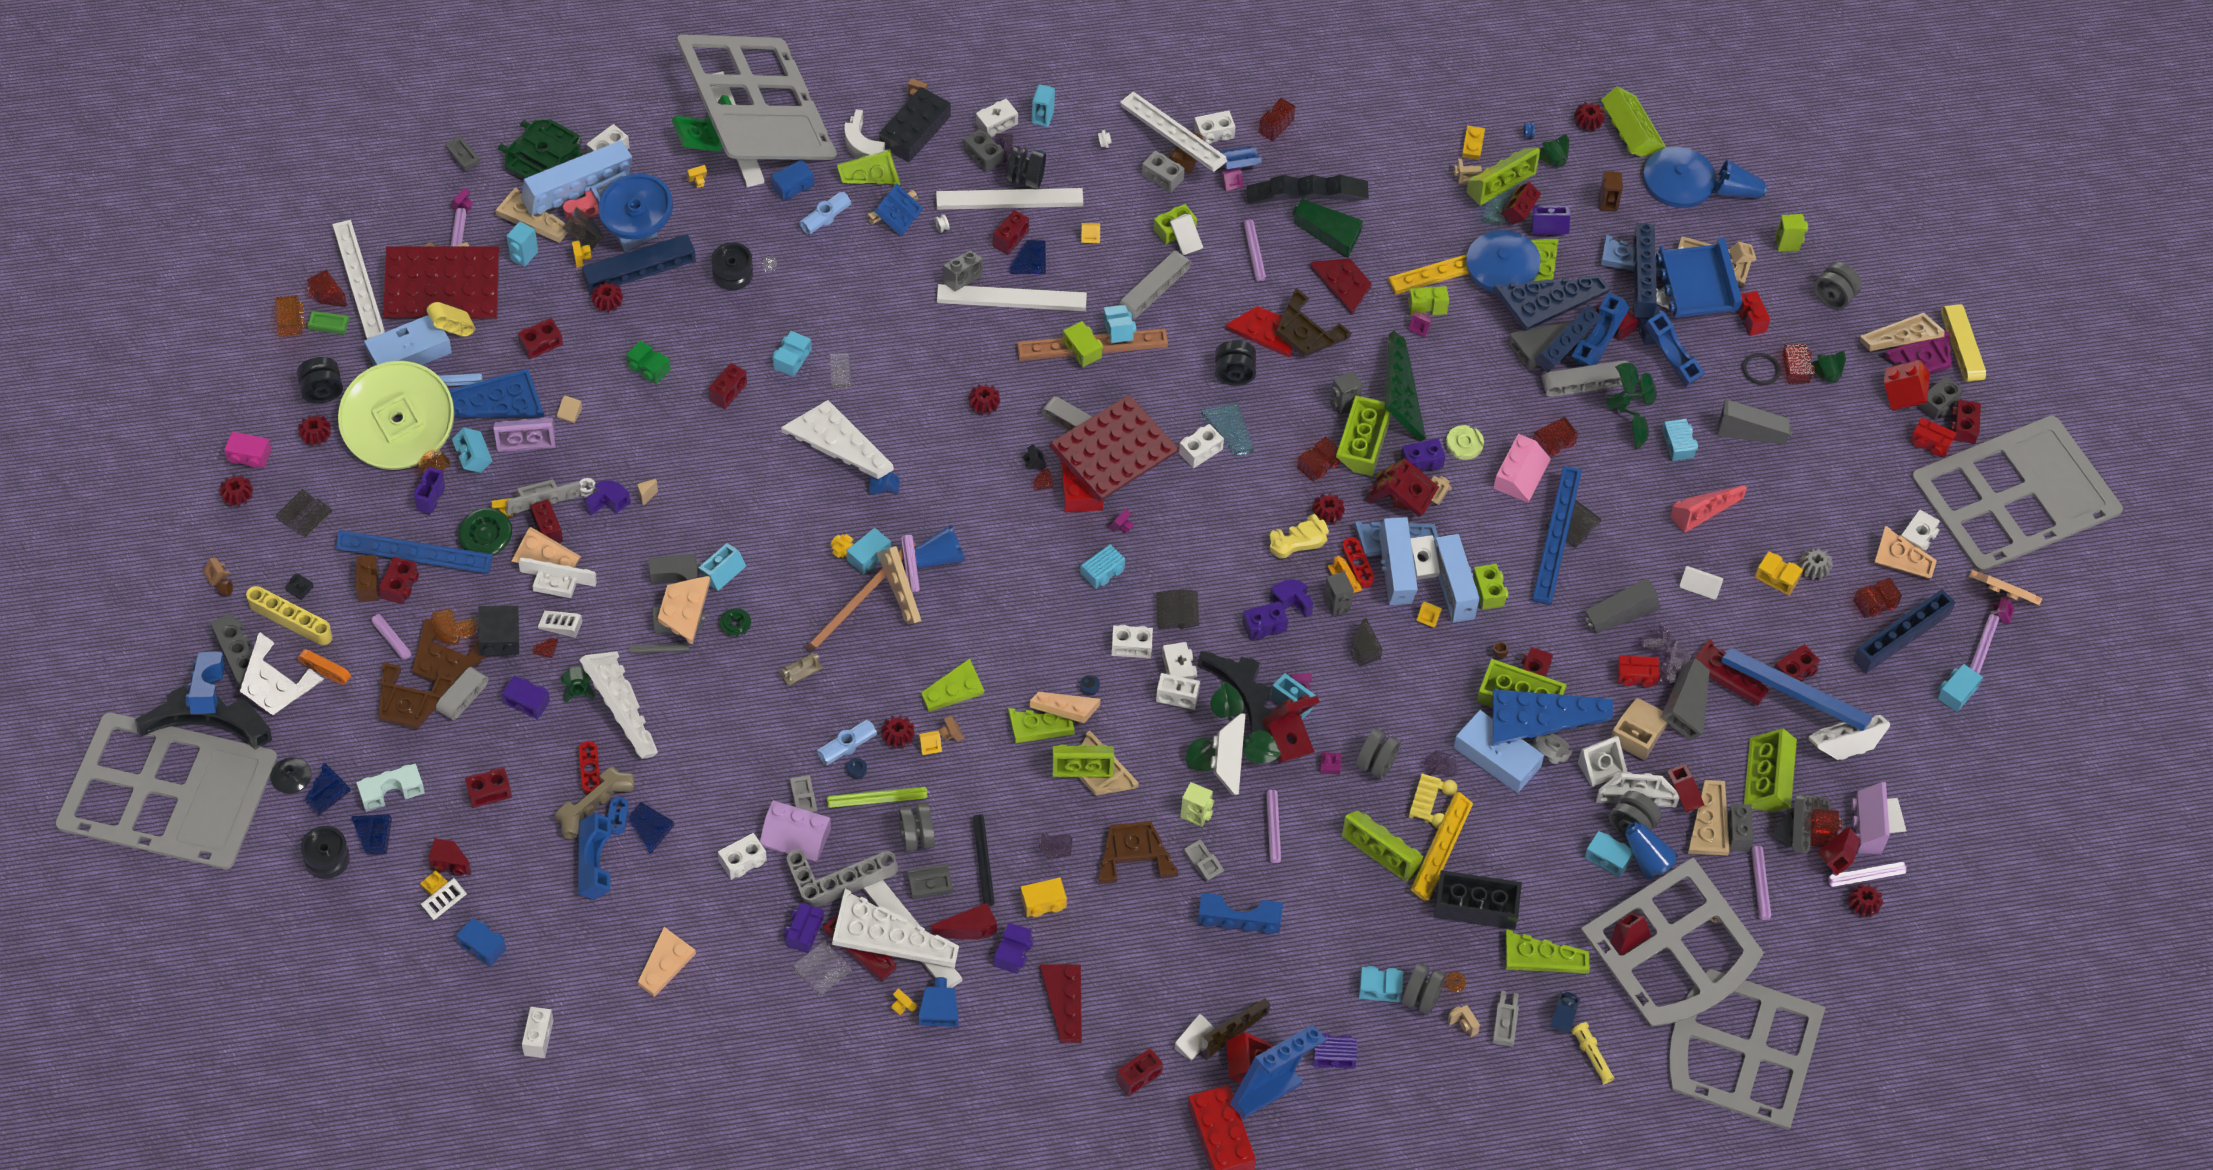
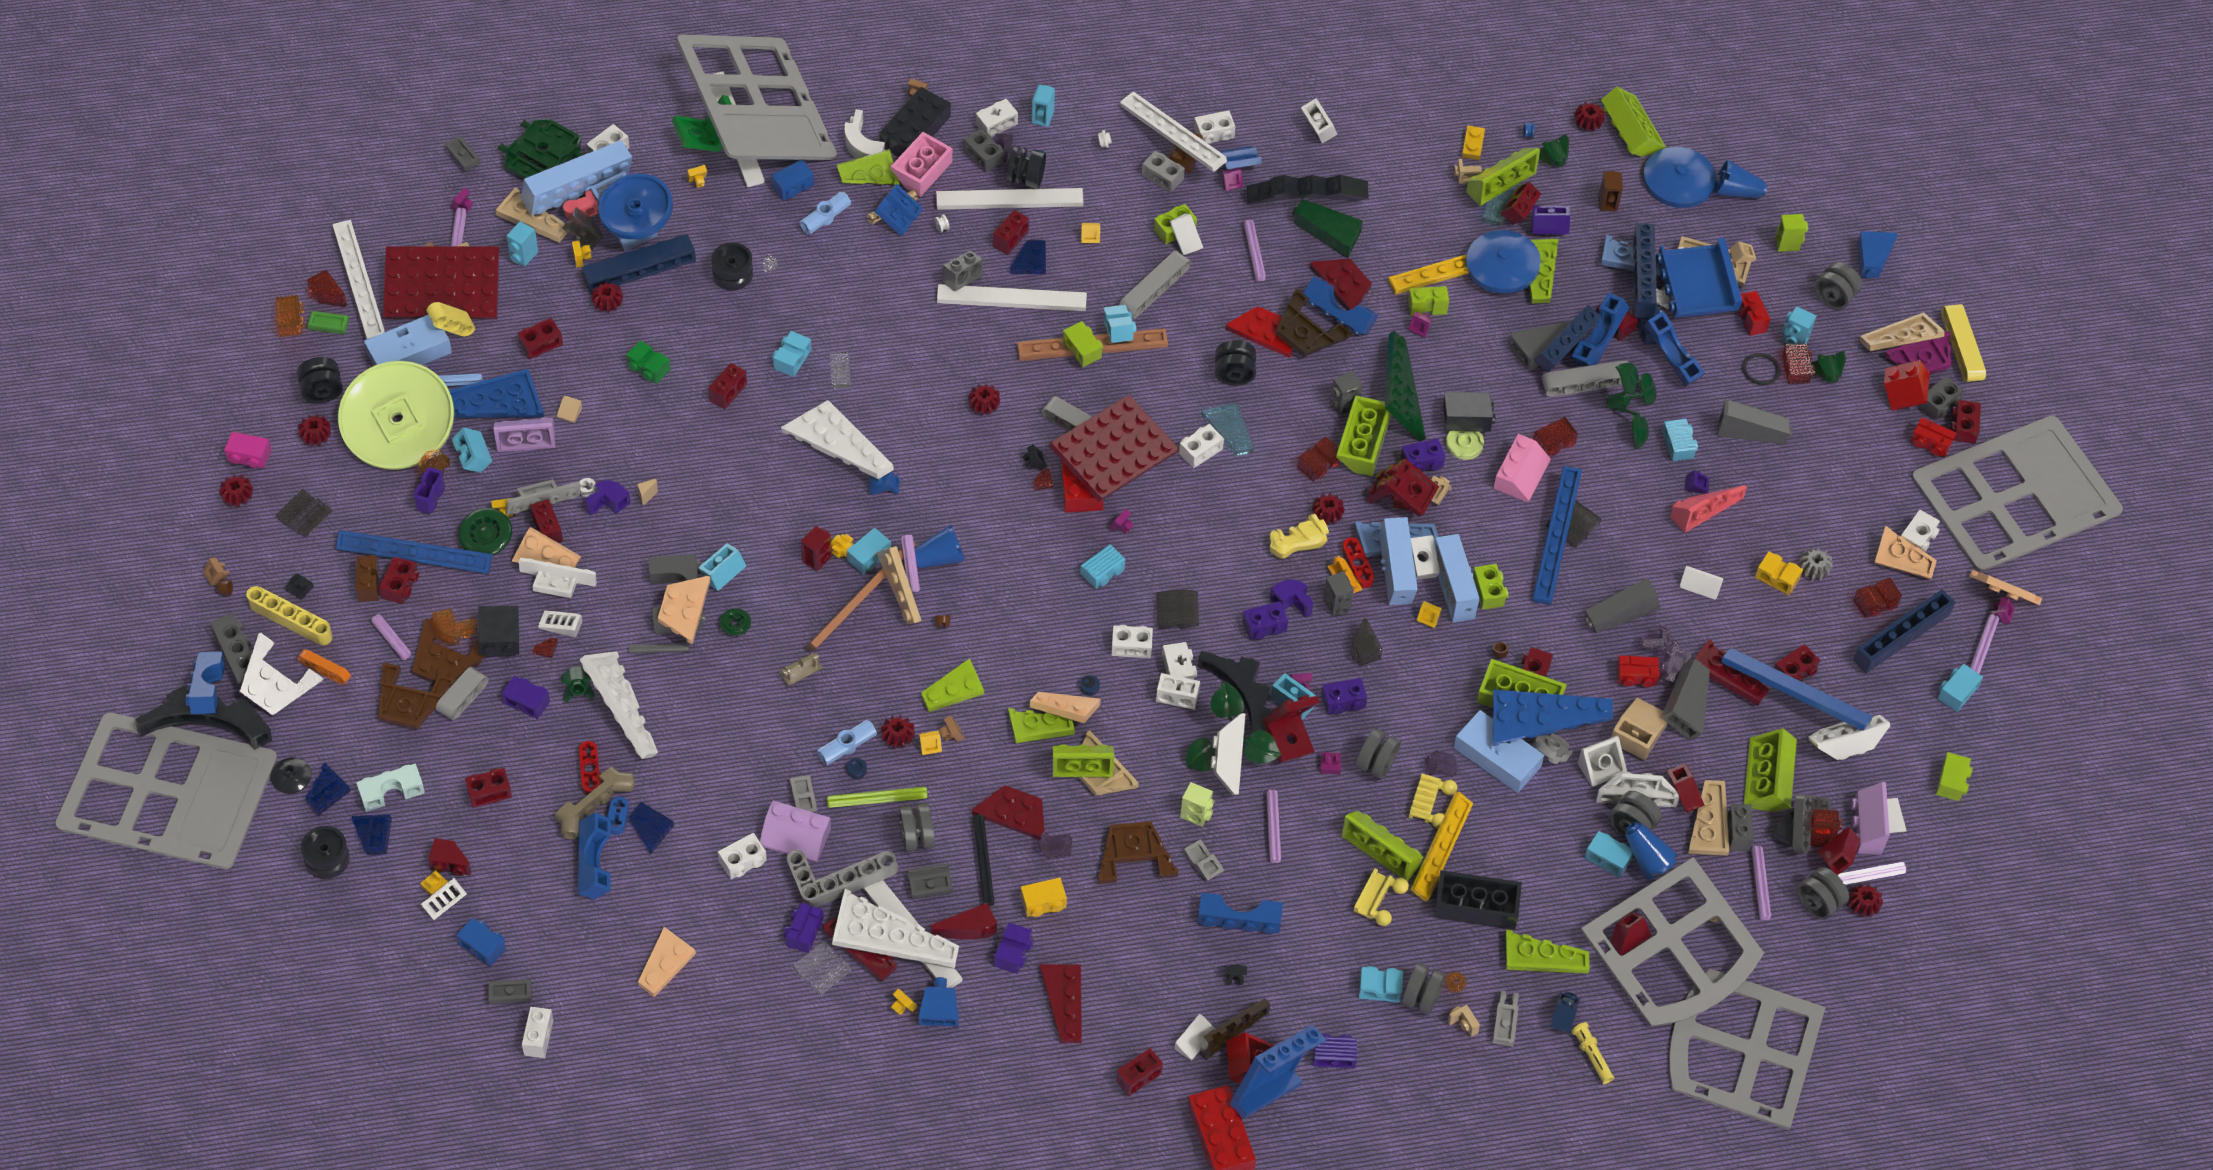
(510, 991): none -> dark grey plate
(816, 548): none -> dark red brick
(922, 163): none -> bright pink slope
(942, 619): none -> reddish brown hinge
(1014, 811): none -> dark red wing
(1236, 970): none -> black tile
(1275, 122): clear red brick -> none
(1319, 120): none -> white brick
(1322, 294): none -> blue arch
(1344, 696): none -> dark purple brick
(1374, 894): none -> light yellow gear
(1468, 411): none -> brick
(1546, 299): dark blue wing -> none
(1697, 482): none -> dark purple slope
(1798, 326): none -> medium azure brick
(1822, 893): none -> dark grey wheel
(1874, 252): none -> blue slope
(1954, 776): none -> lime brick

